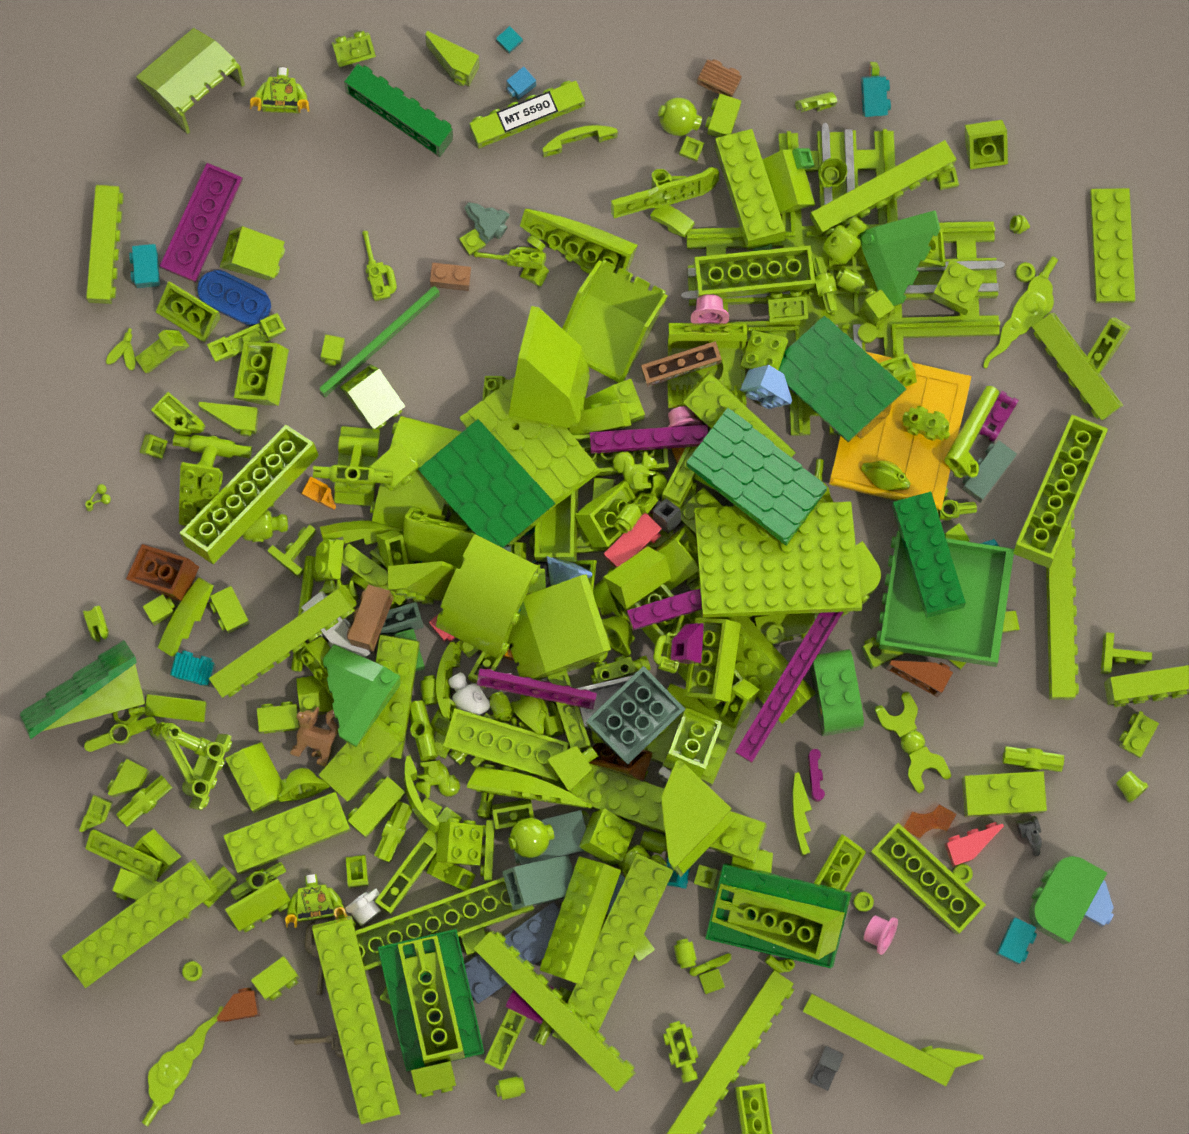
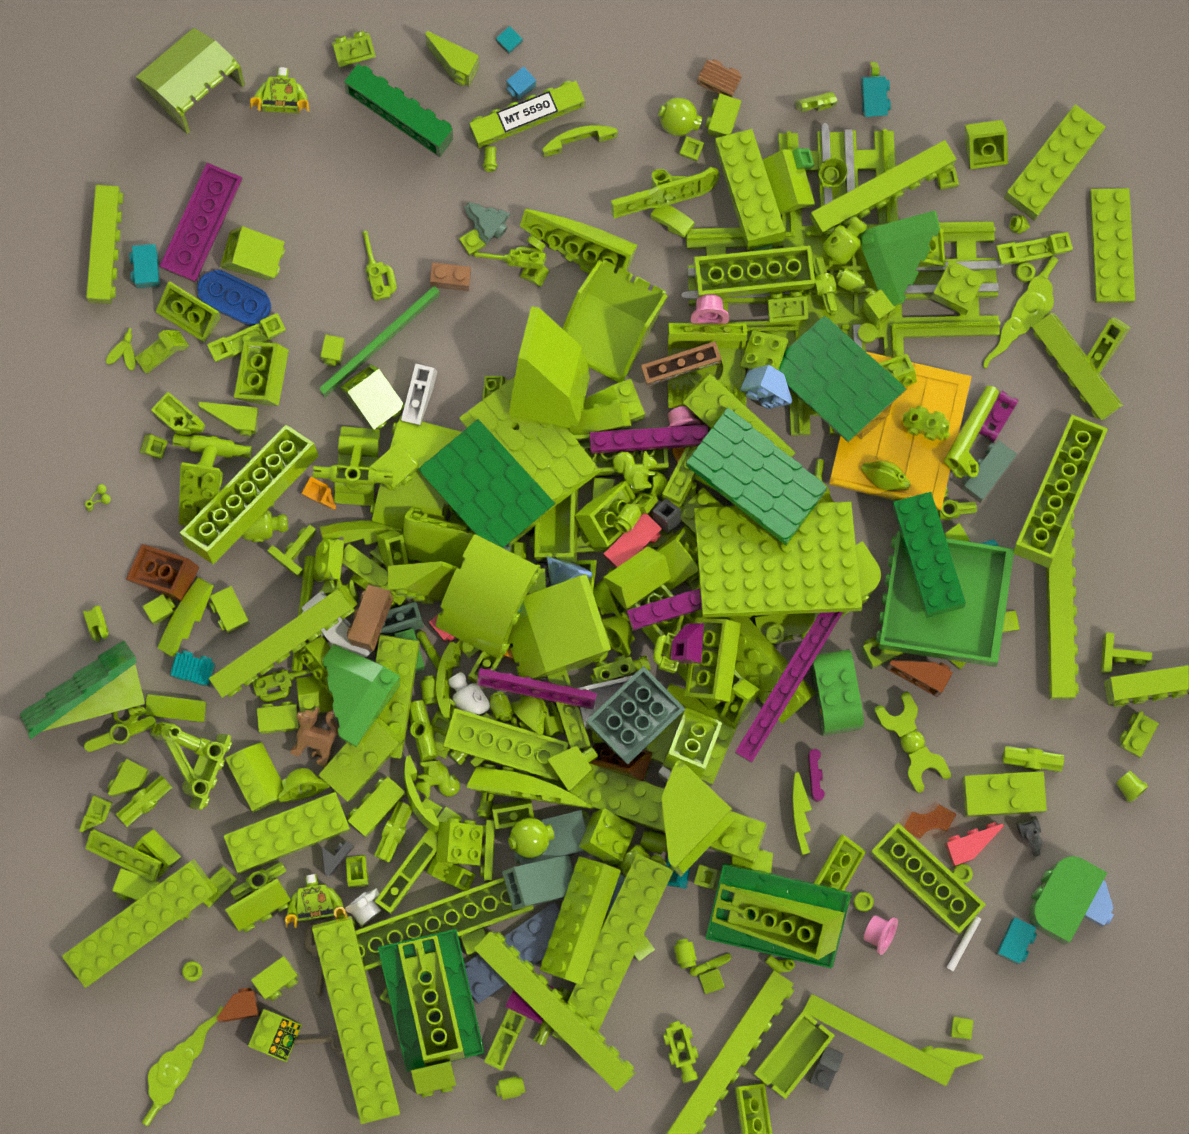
(274, 1035): none -> lime slope
(280, 679): none -> lime piece
(332, 862): none -> dark grey slope
(419, 393): none -> white slope
(435, 658): none -> lime piece
(490, 159): none -> lime pin
(793, 1055): none -> lime piece
(962, 1028): none -> lime plate
(963, 944): none -> white bar
(1034, 249): none -> lime slope
(1054, 162): none -> lime brick

